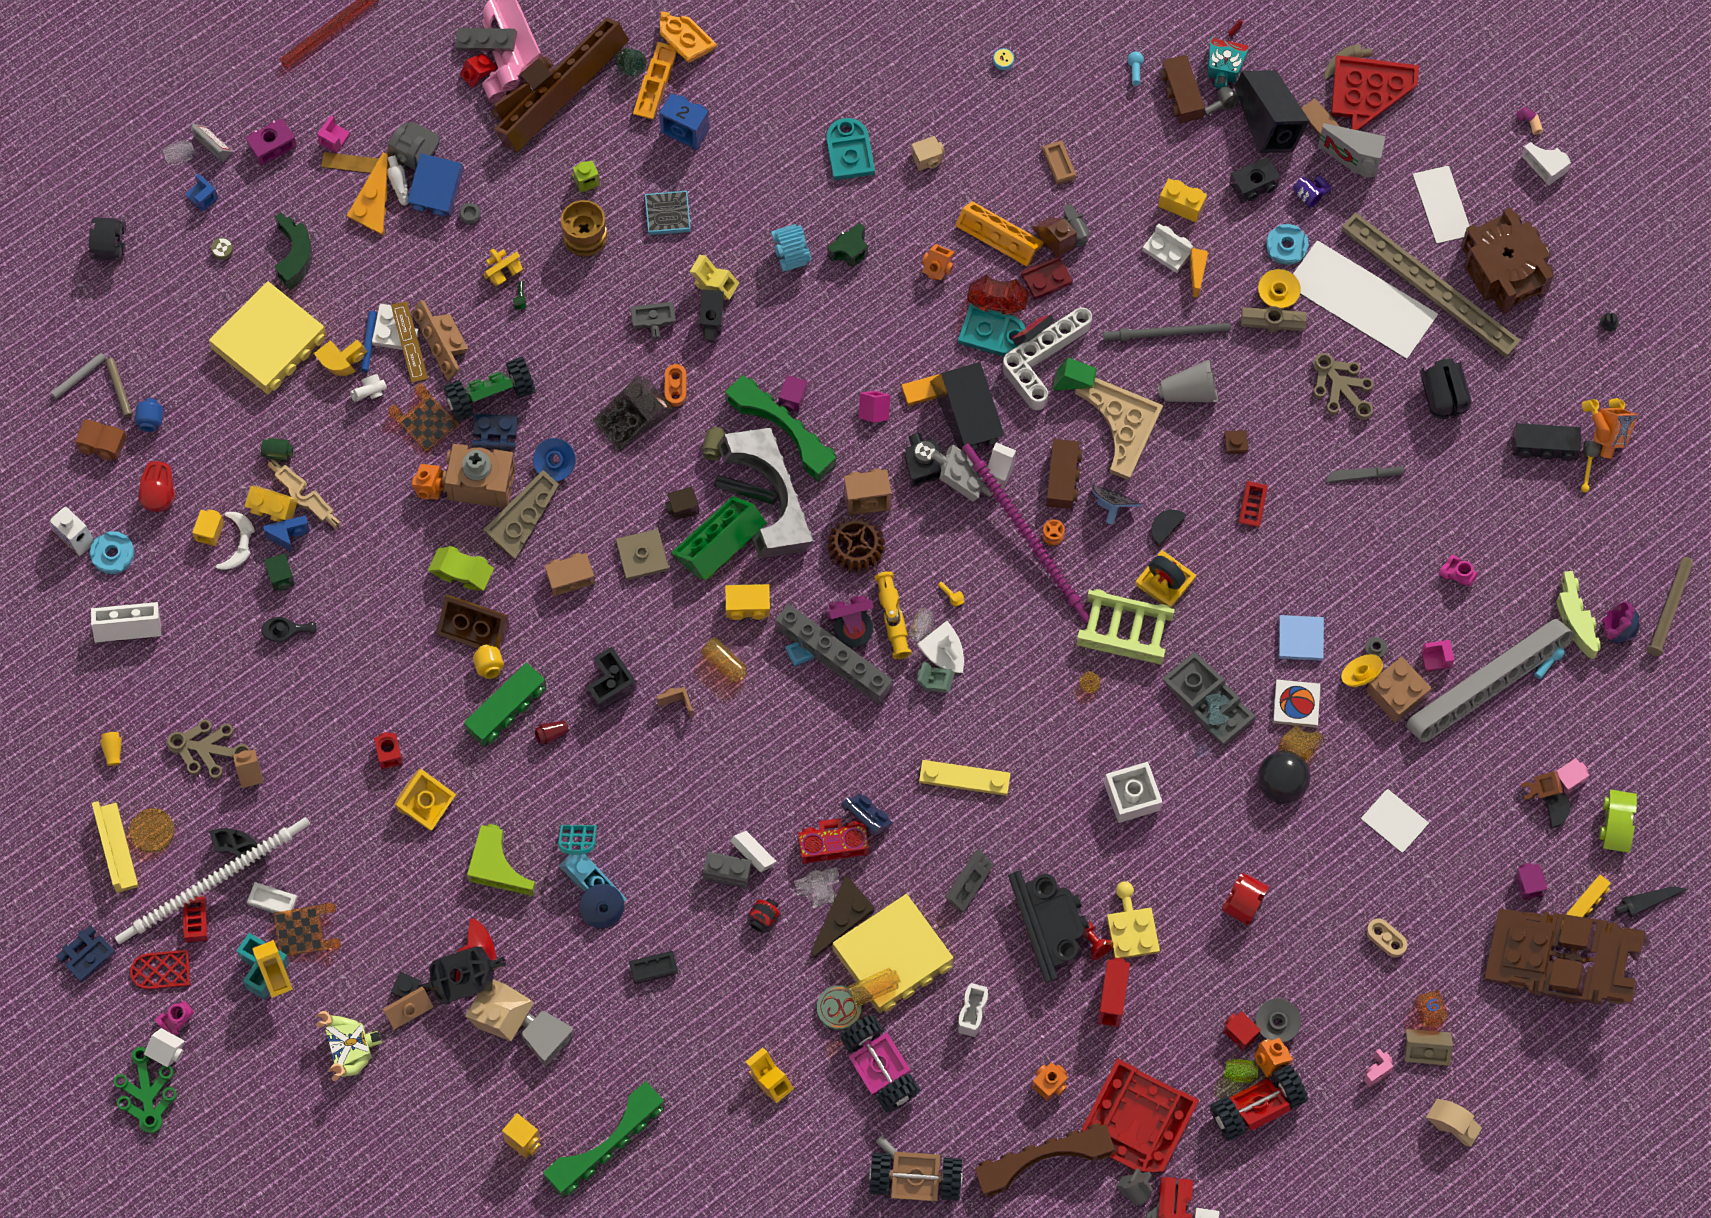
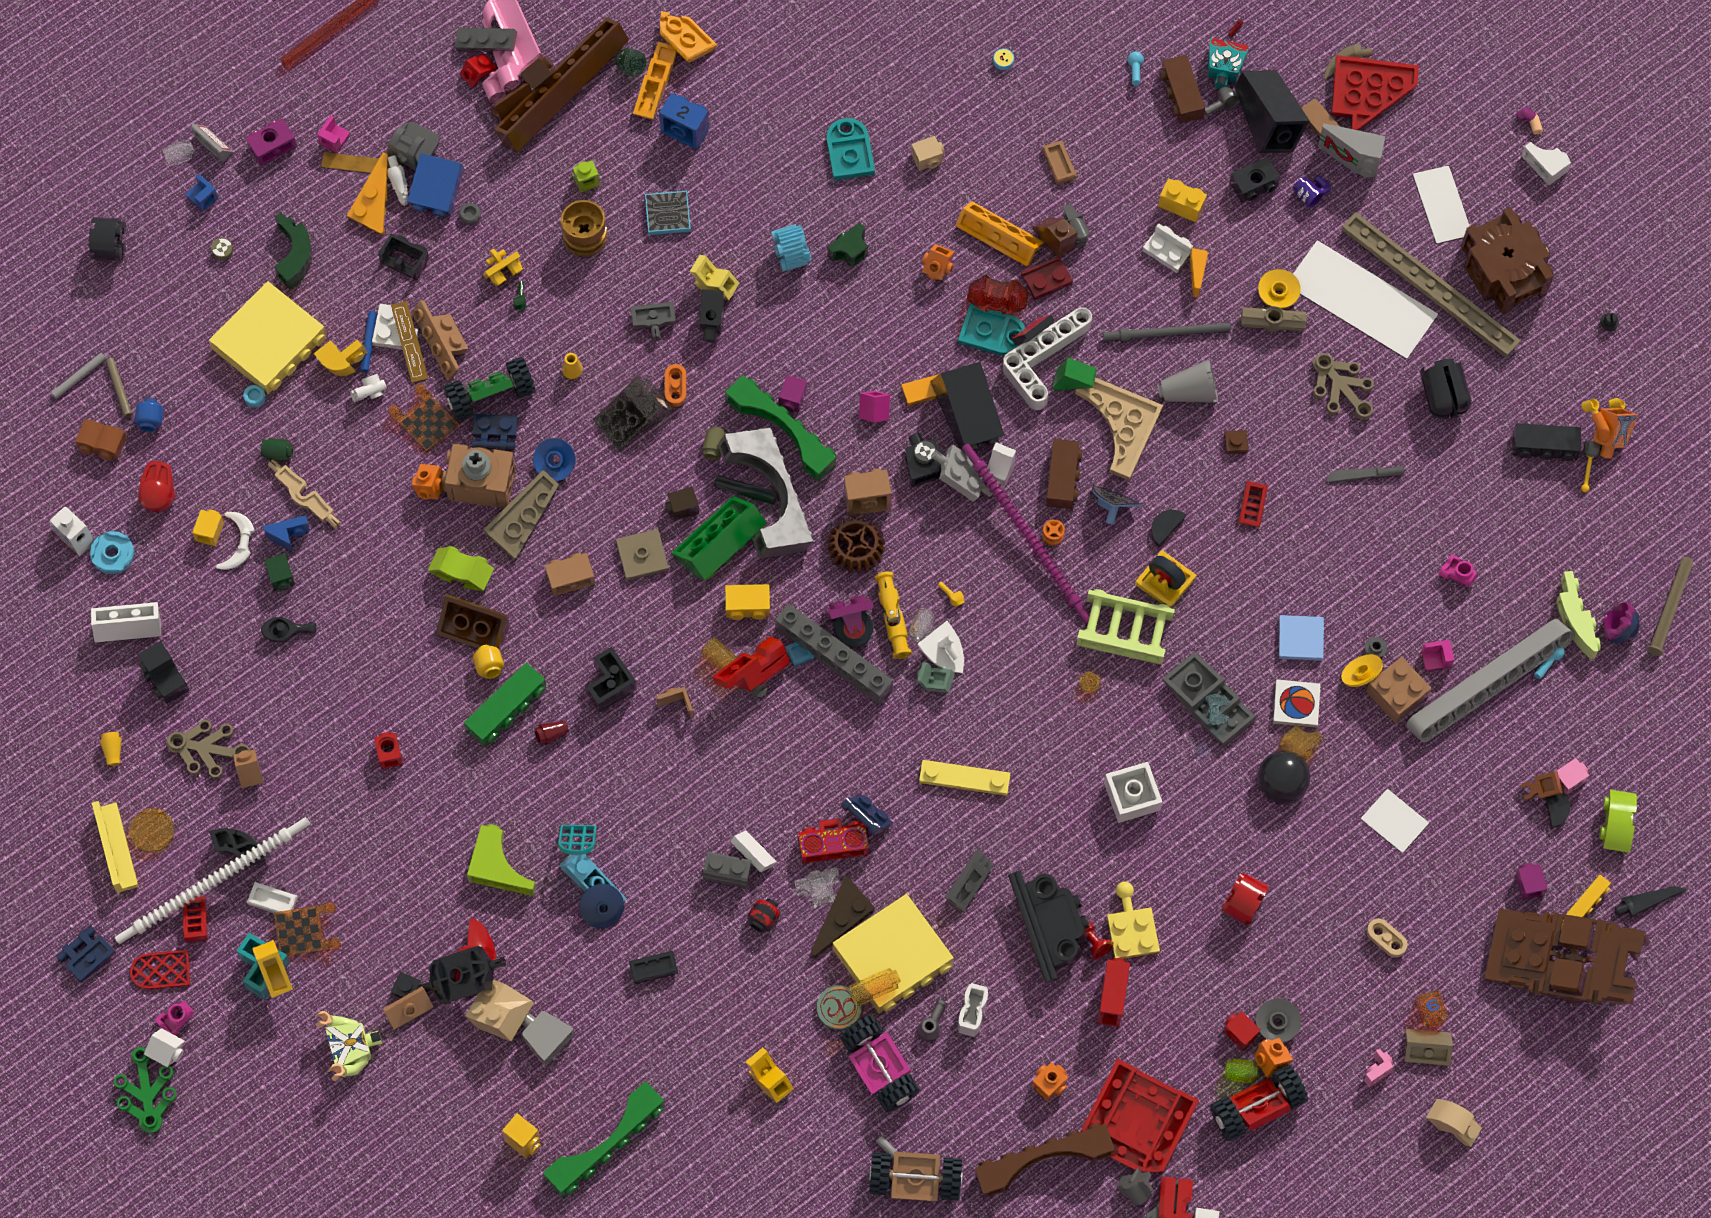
(159, 668): none -> black brick
(254, 396): none -> medium azure tile
(270, 502): yellow brick -> none
(403, 245): none -> black window
(424, 799): yellow slope -> none
(572, 367): none -> yellow cone
(756, 669): none -> red plate
(931, 1035): none -> flat silver bar
(1287, 255): medium azure tile -> none

